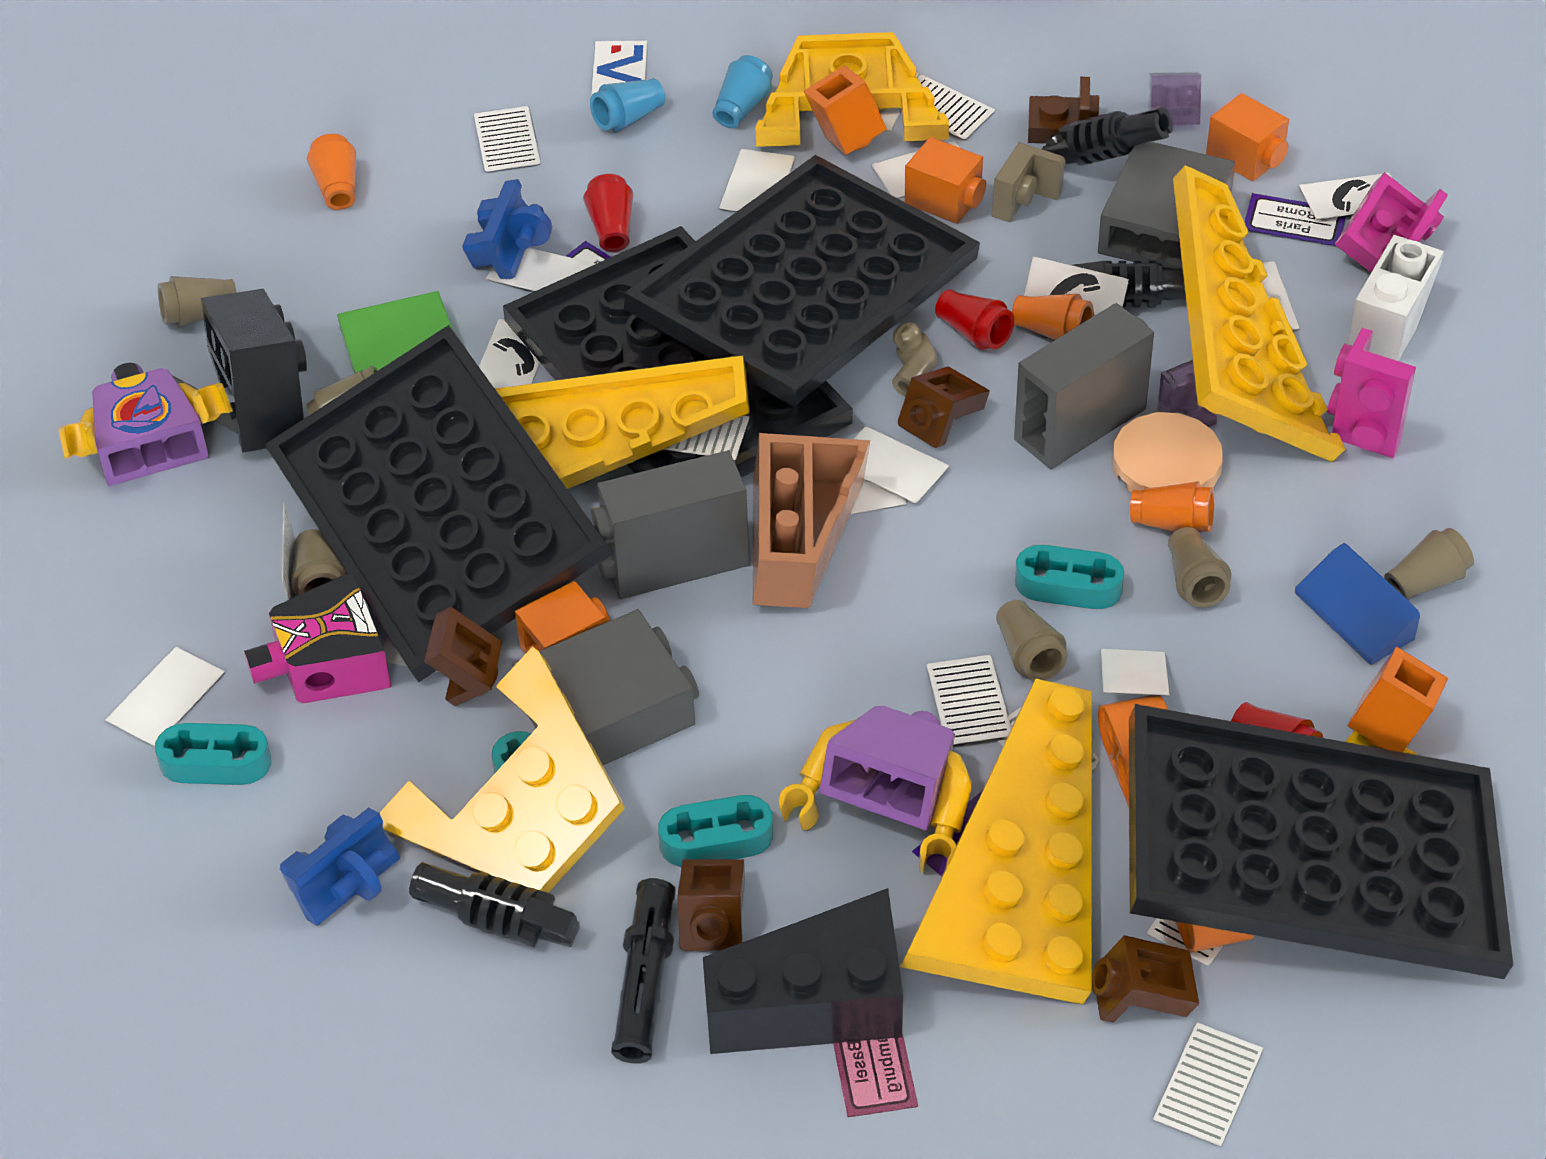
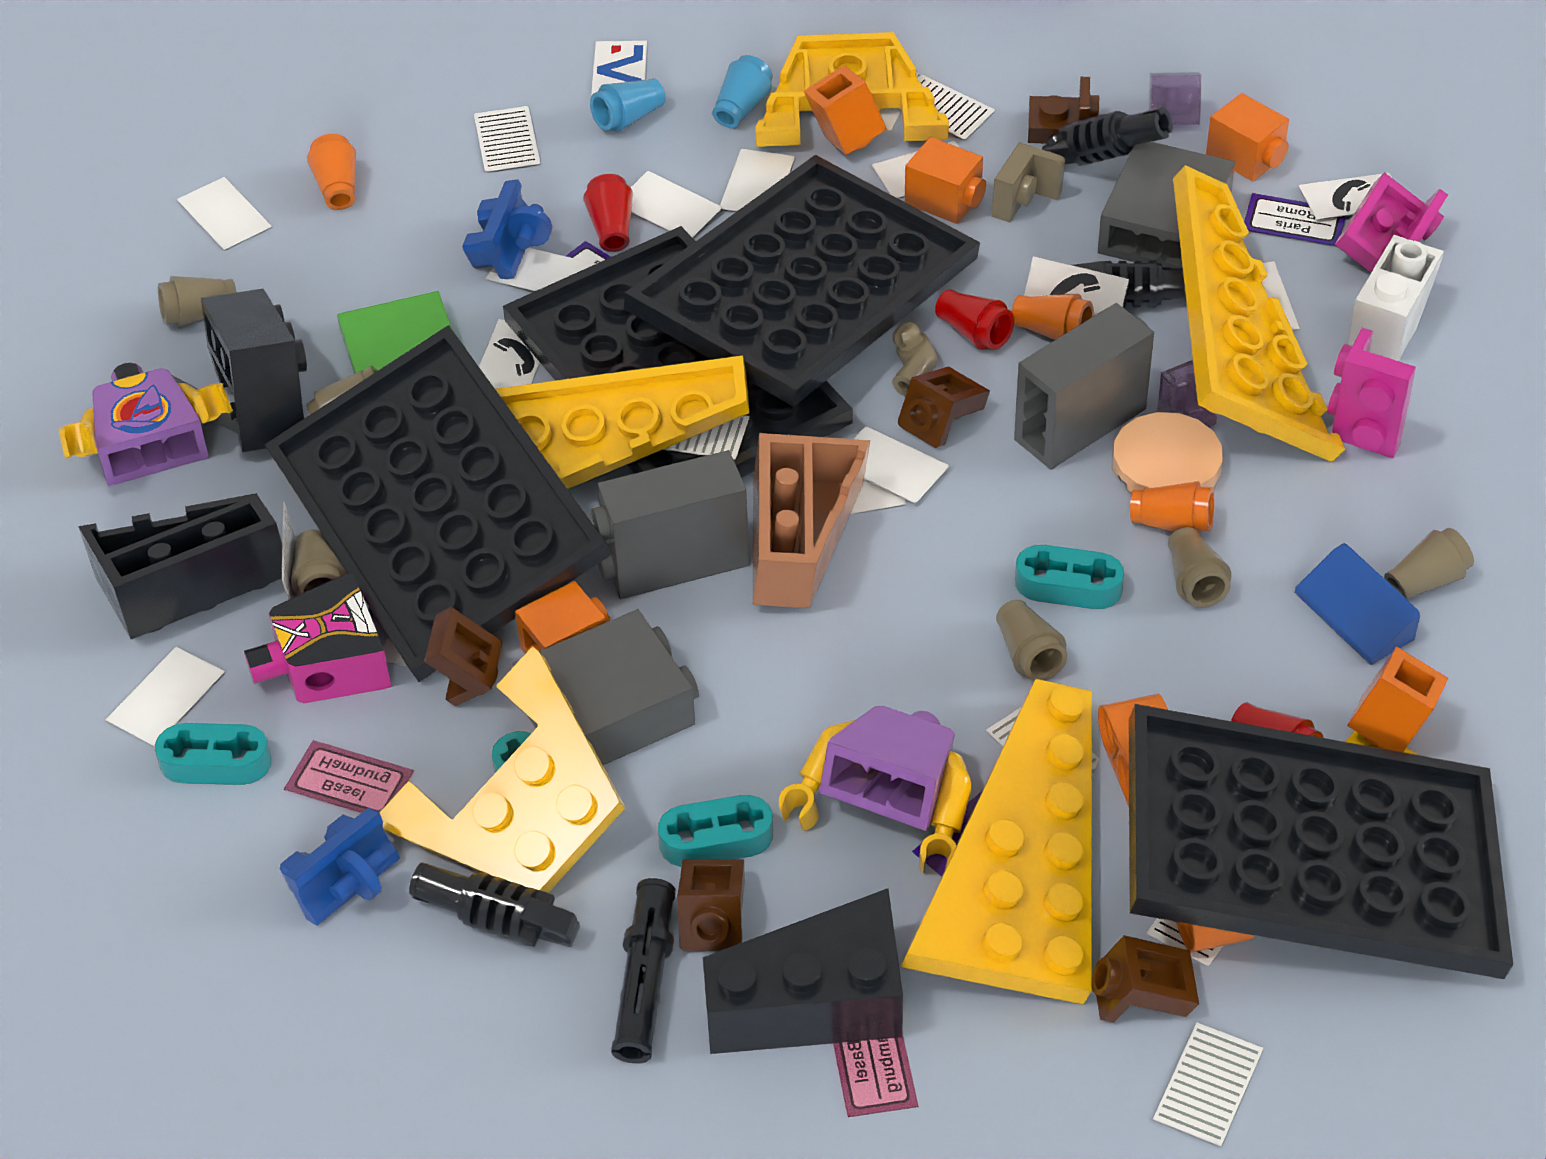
(184, 562): none -> black wedge
(224, 213): none -> white sticker
(347, 778): none -> clear pink sticker
(671, 204): none -> white sticker
(969, 698): white sticker -> none
(1134, 672): white sticker -> none

